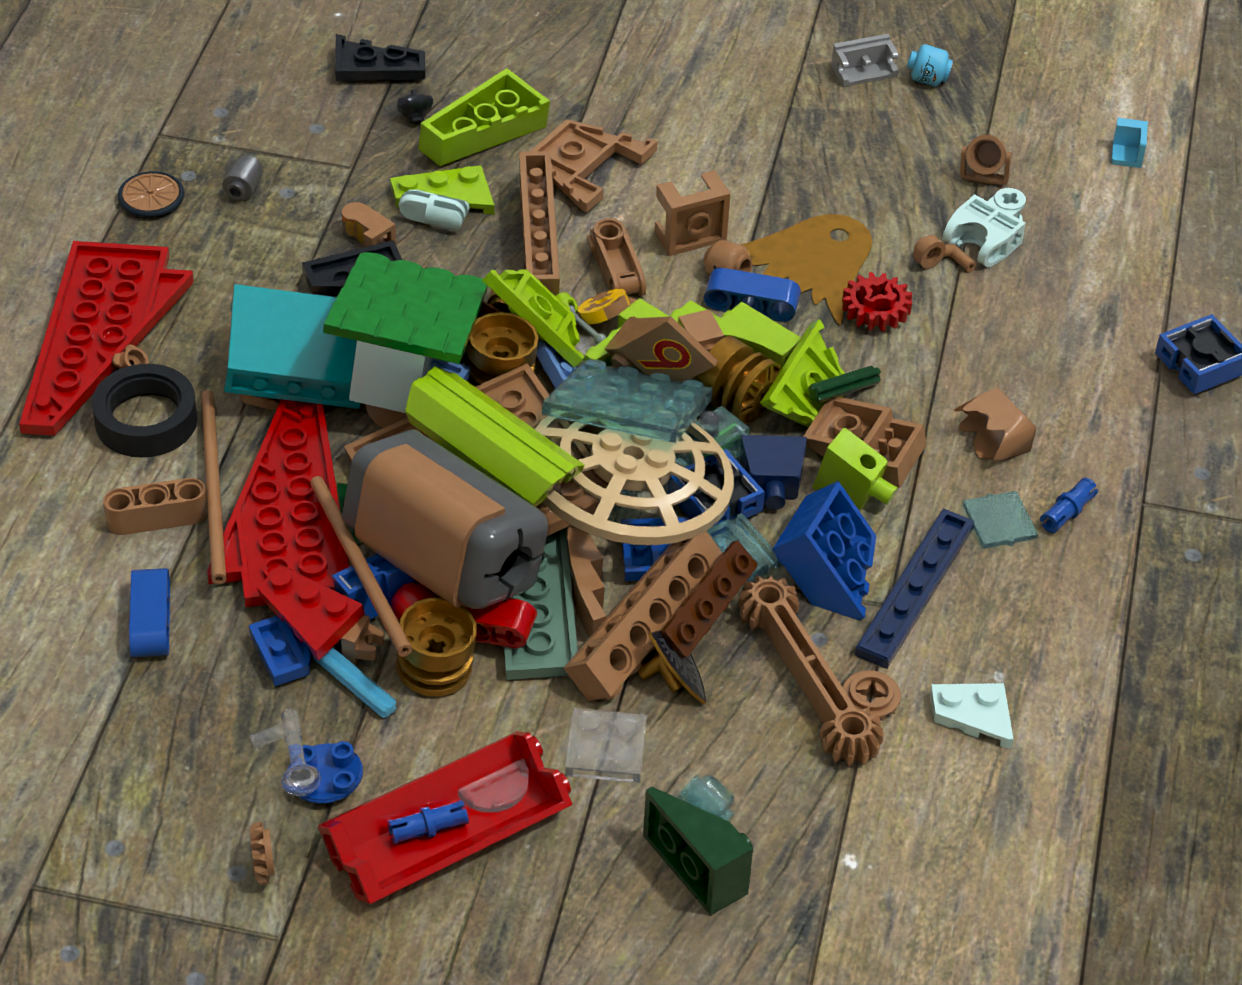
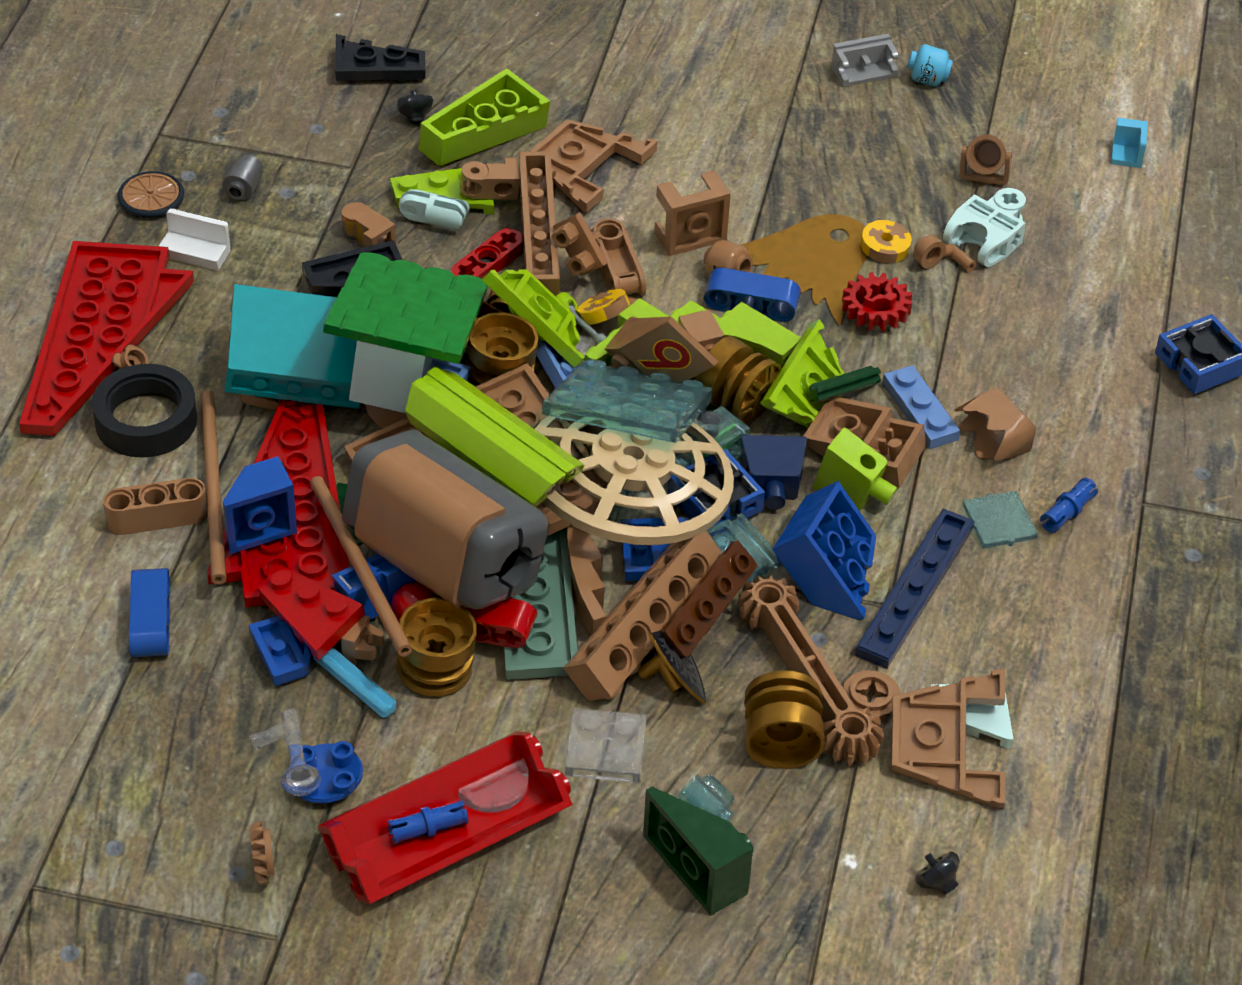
(196, 239): none -> white panel
(259, 506): none -> blue slope
(491, 180): none -> medium nougat leg
(491, 248): none -> red beam
(580, 245): none -> medium nougat hips
(784, 720): none -> pearl gold wheel
(886, 241): none -> piece
(921, 406): none -> medium blue plate
(932, 737): none -> medium nougat wing
(939, 872): none -> black piece

